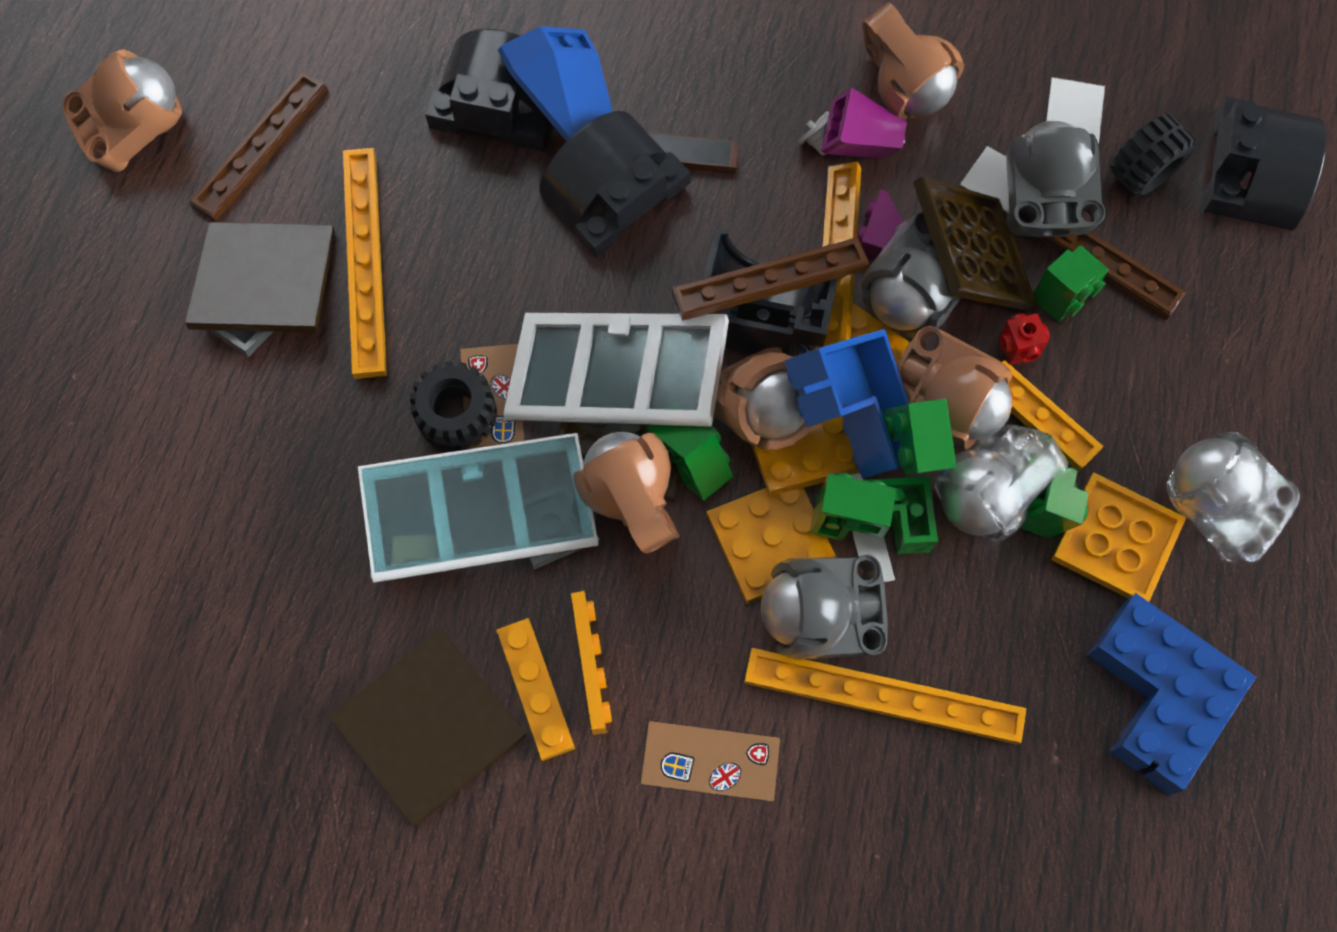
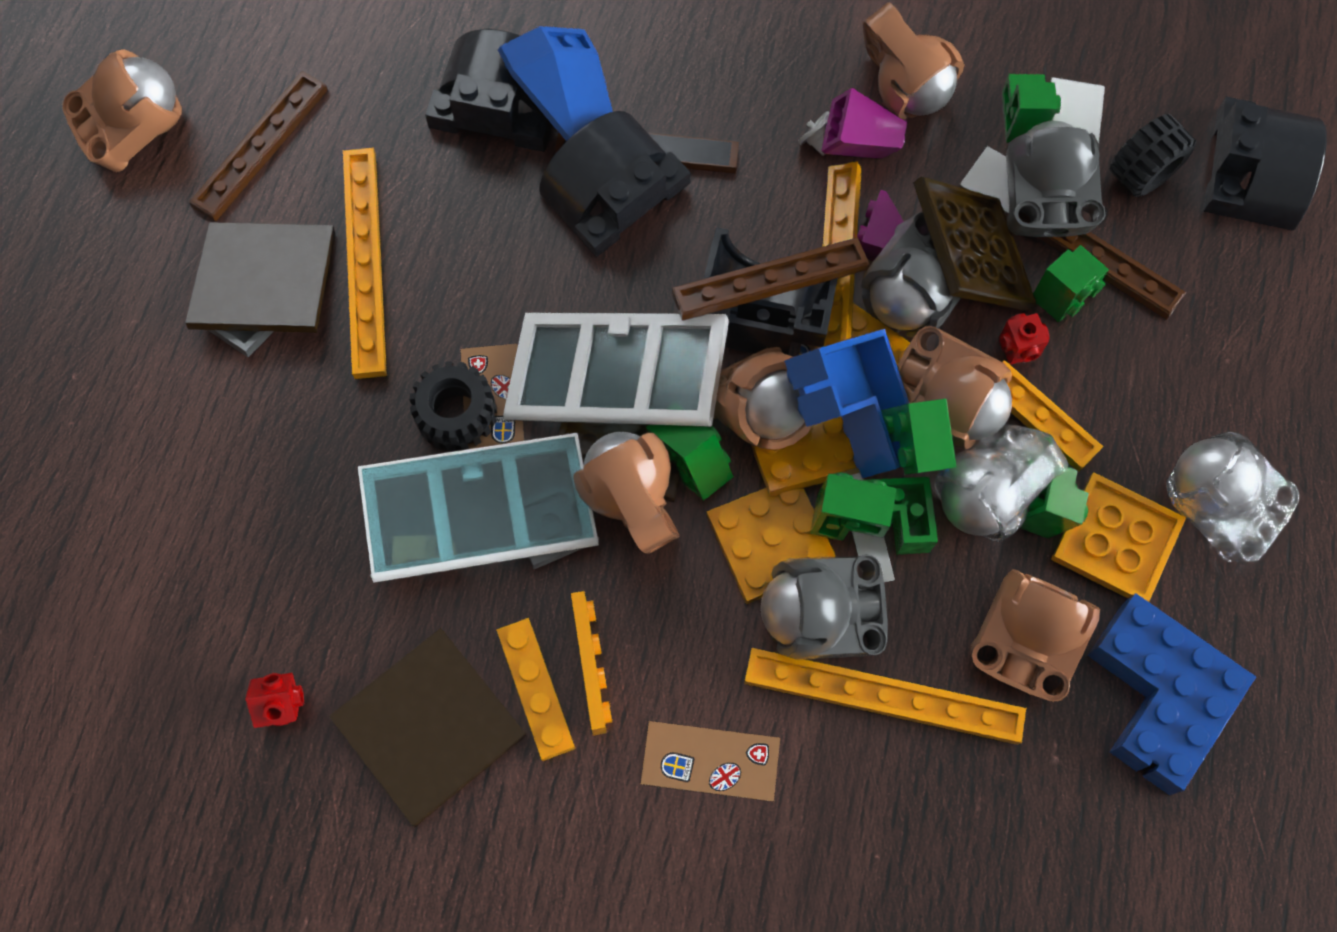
(274, 700): none -> red brick
(1027, 103): none -> green brick
(1035, 634): none -> nougat piece

